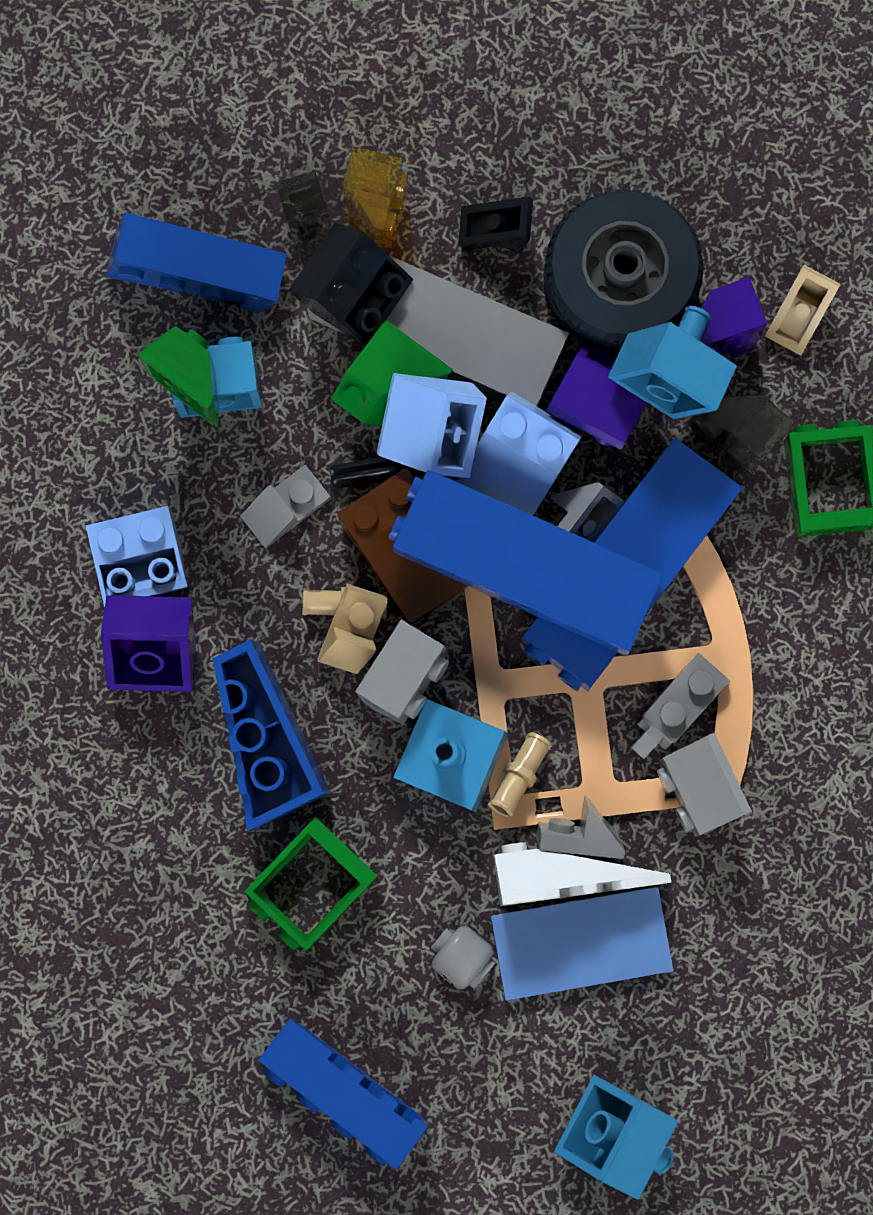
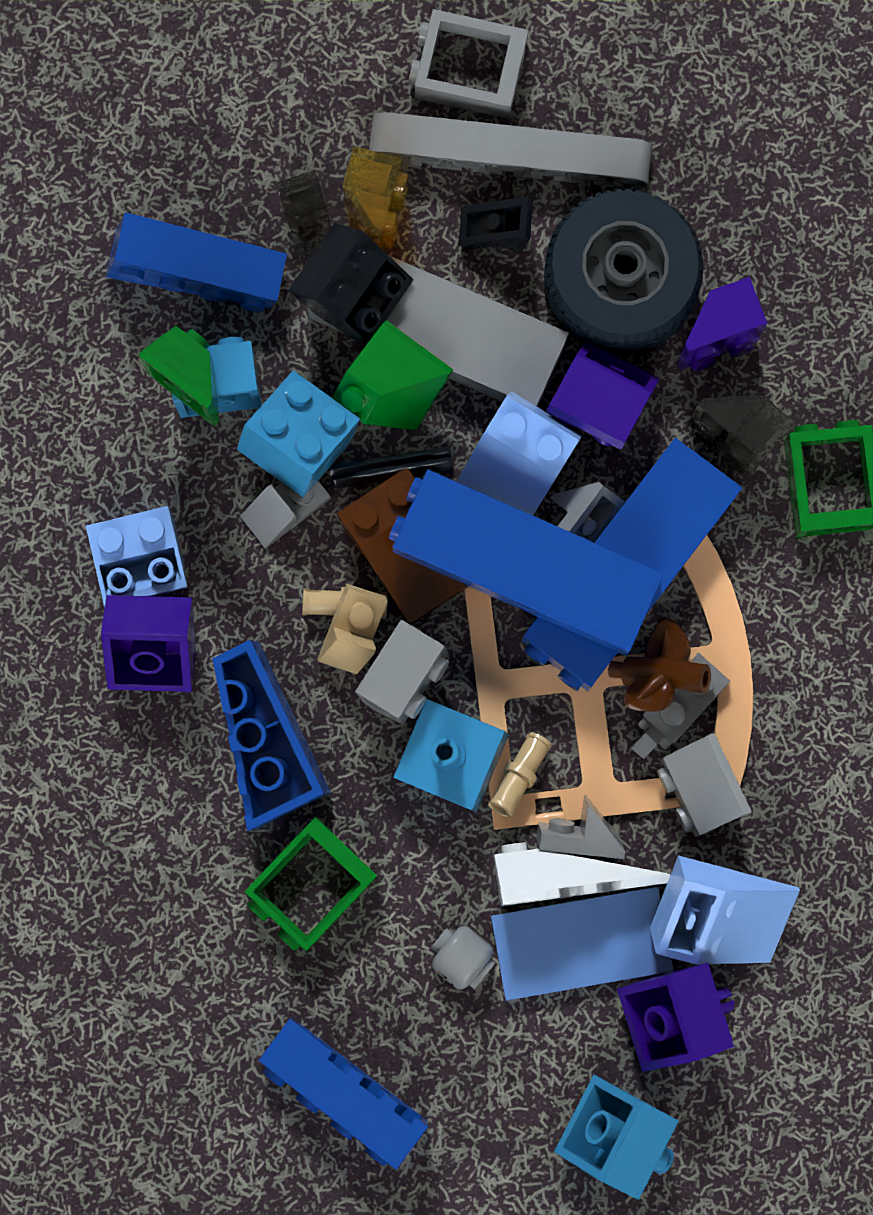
(297, 433): none -> dark azure brick
(432, 424): light blue slope -> none
(465, 97): none -> light grey window
(512, 149): none -> light grey beam
(661, 670): none -> reddish brown plant
(673, 367): dark azure brick -> none
(677, 1017): none -> dark purple brick
(720, 915): none -> light blue slope
(802, 310): tan slope -> none

